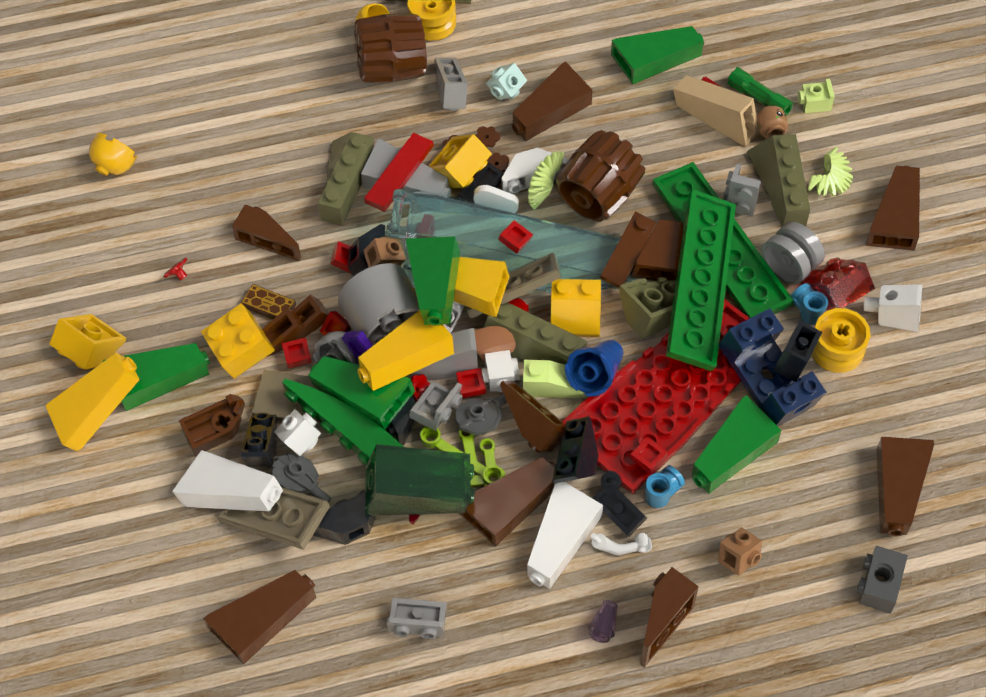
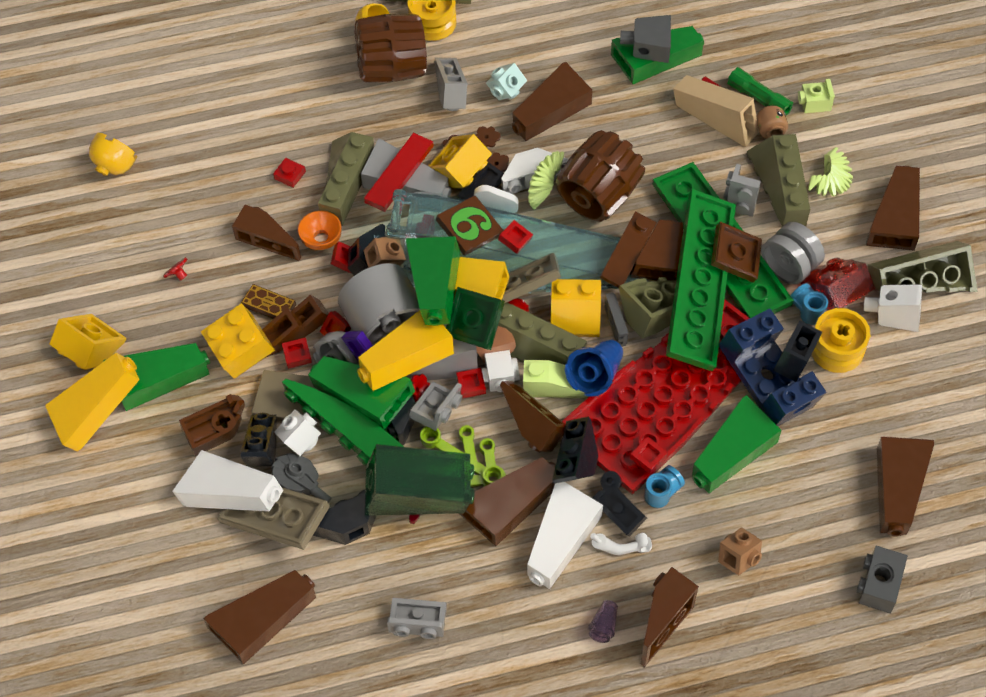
(289, 172): none -> red plate
(317, 223): none -> orange piece
(470, 225): none -> reddish brown tile
(475, 318): none -> dark green tile
(480, 415): dark grey piece -> none
(616, 319): none -> dark grey tile
(650, 38): none -> dark grey torso
(736, 252): none -> reddish brown tile
(936, 269): none -> olive wedge

